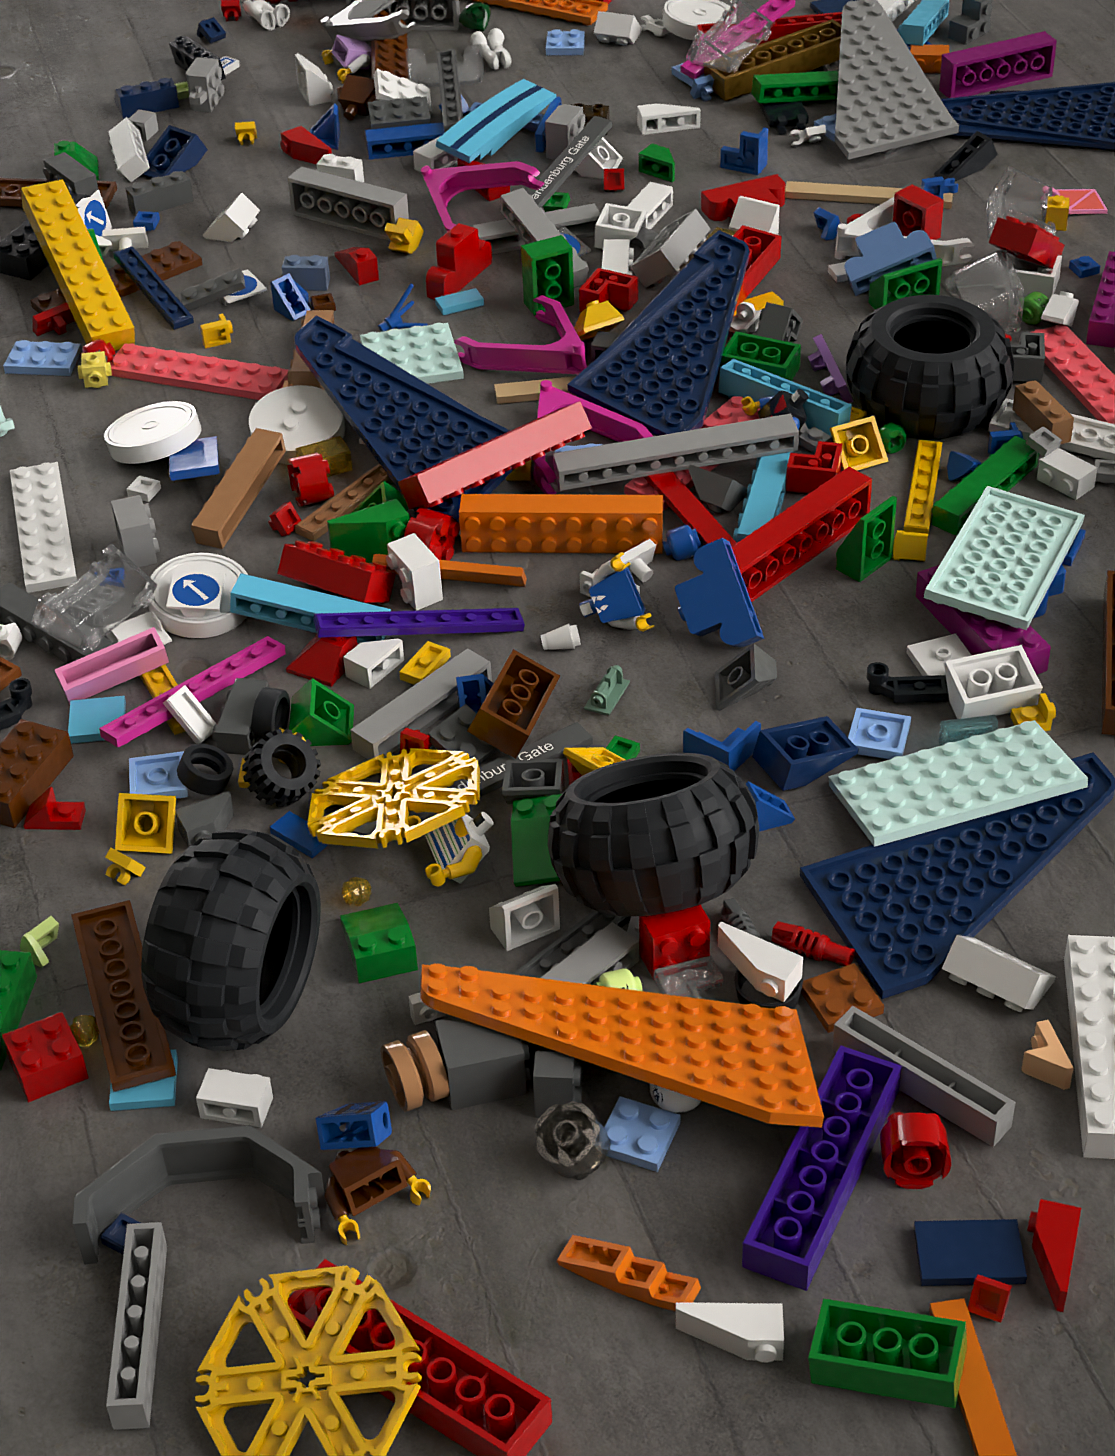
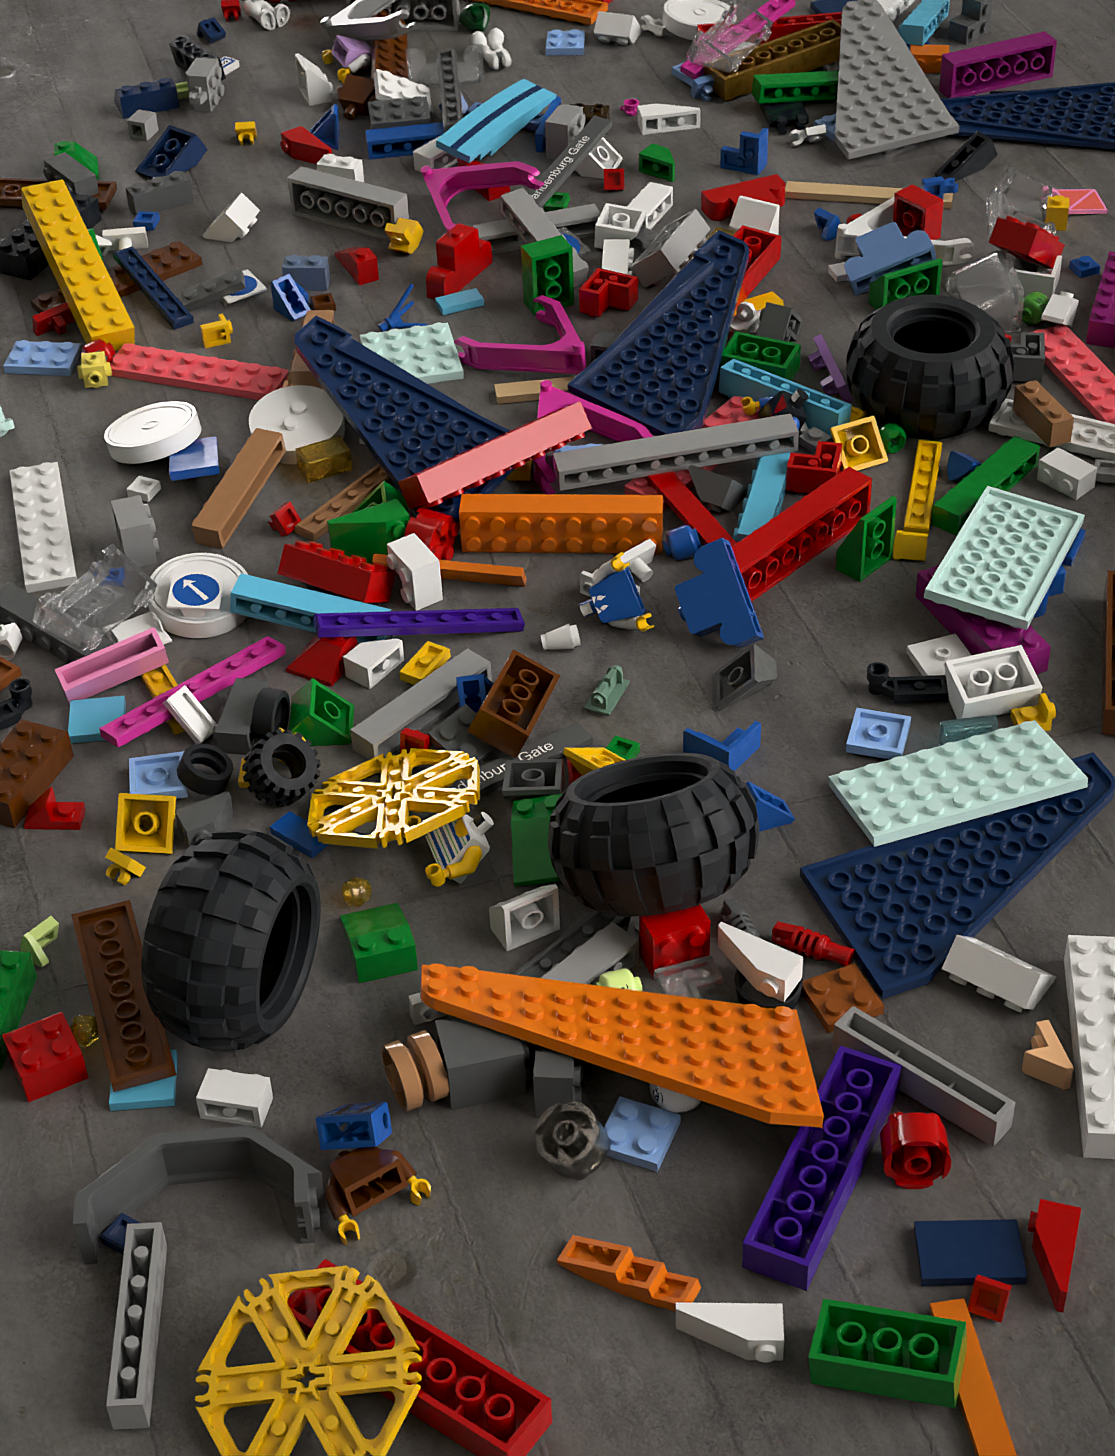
(94, 213): piece -> none
(128, 150): white brick -> none
(309, 479): red brick -> none
(597, 318): yellow slope -> none
(630, 107): none -> dark pink plate
(802, 751): dark blue slope -> none
(998, 438): blue bracket -> none
(1043, 441): light grey plate -> none

